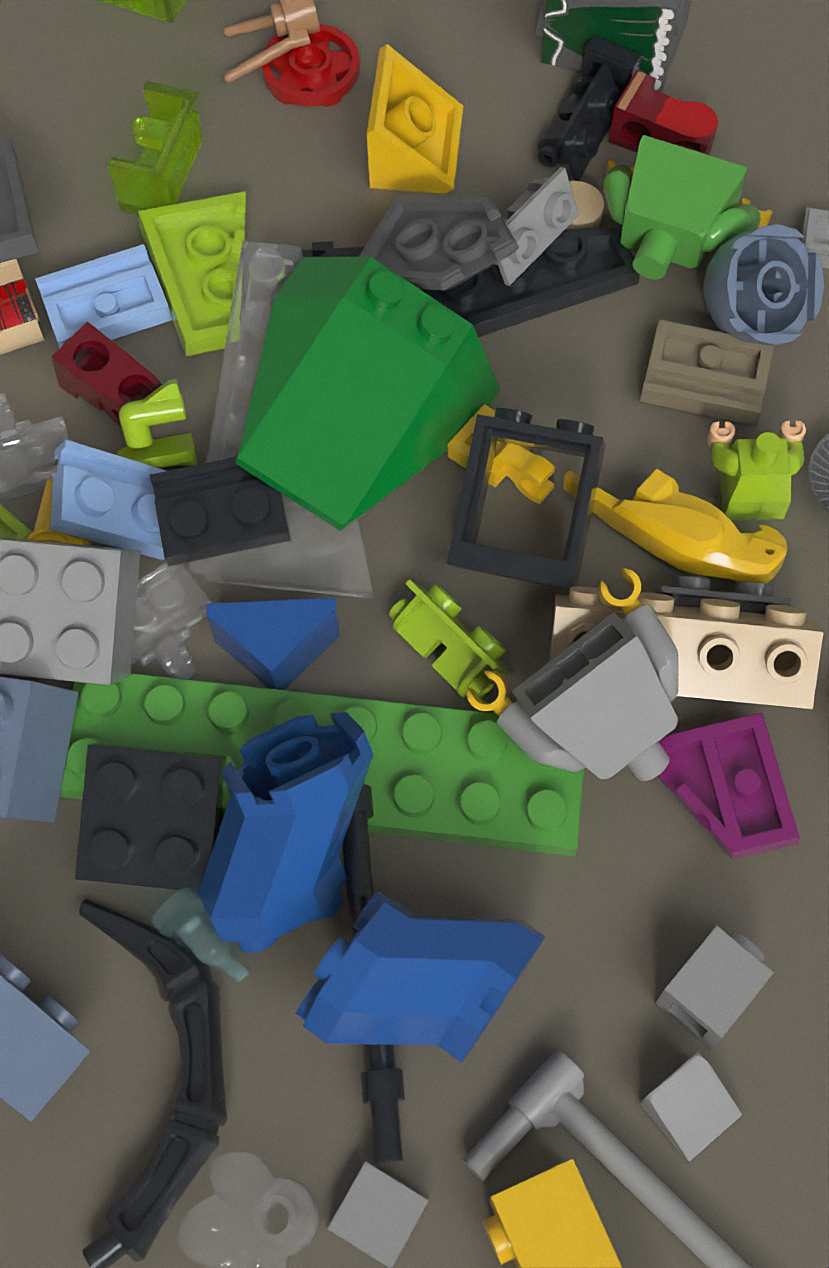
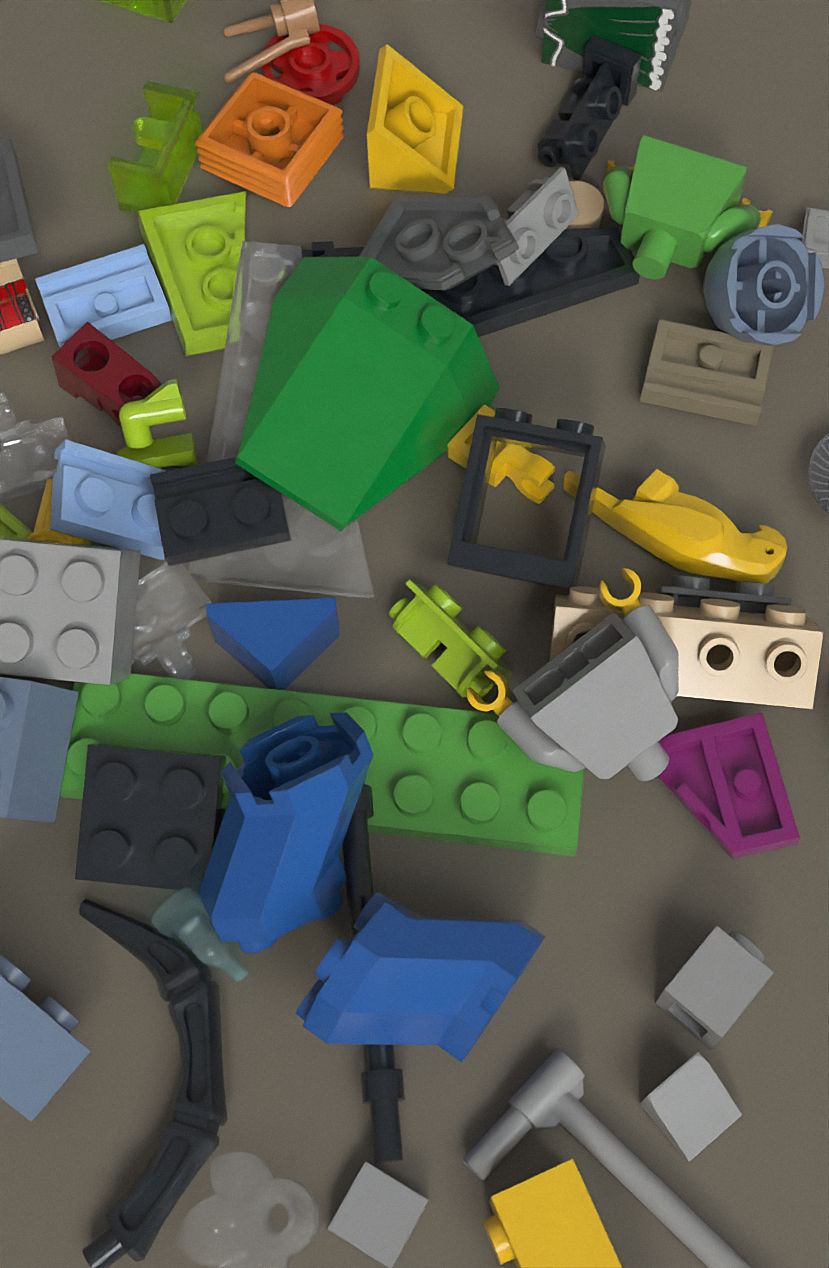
(270, 139): none -> orange brick
(662, 117): dark red leg -> none
(756, 471): lime piece -> none

